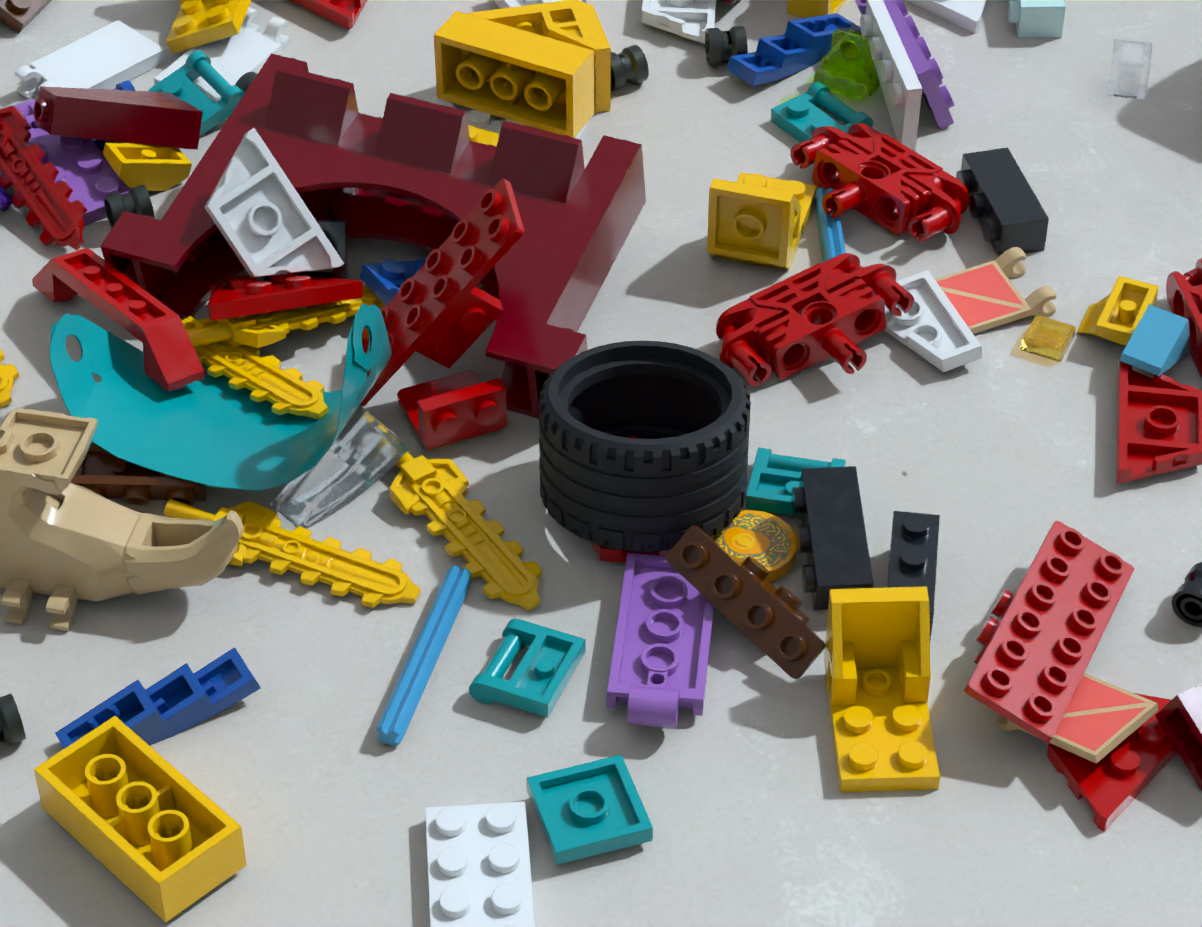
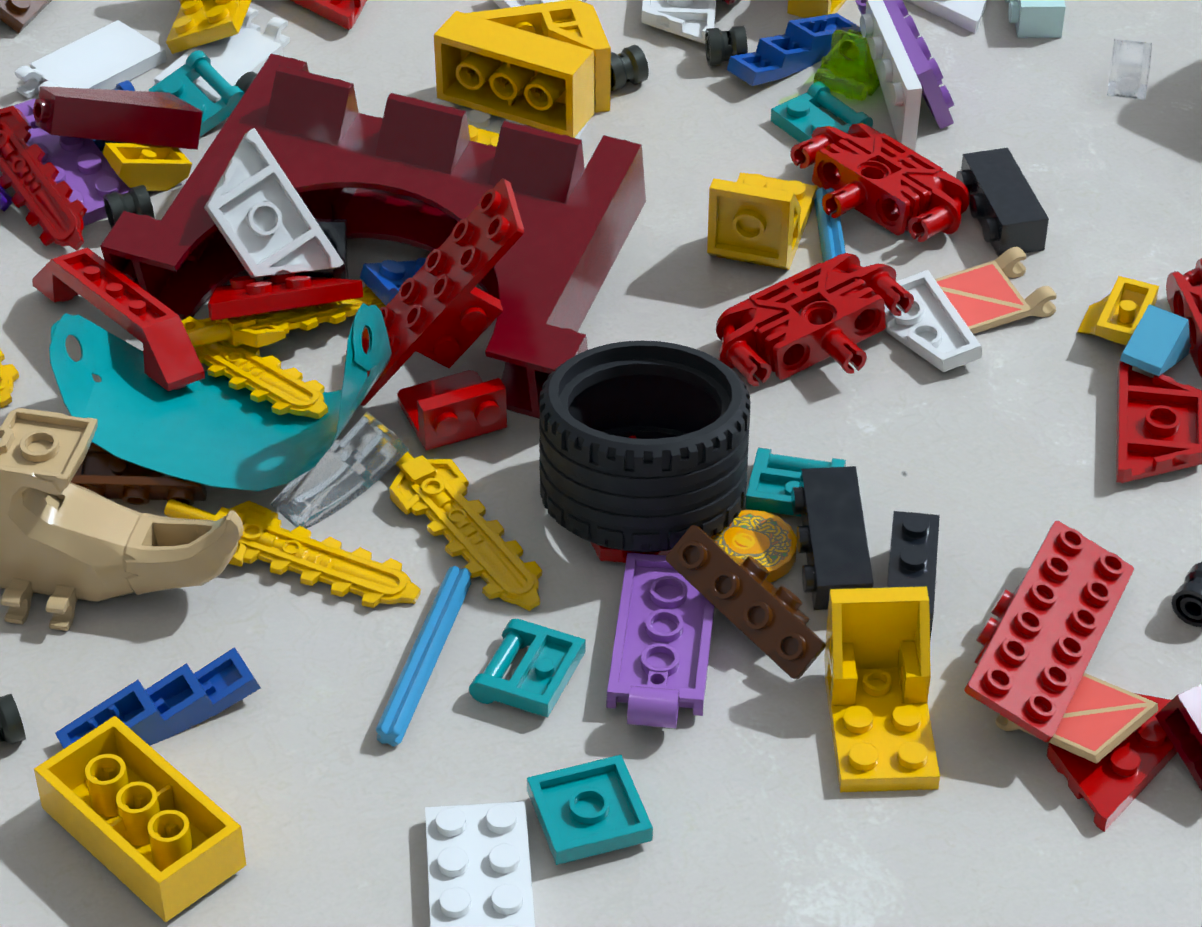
(1048, 338): clear yellow tile -> none

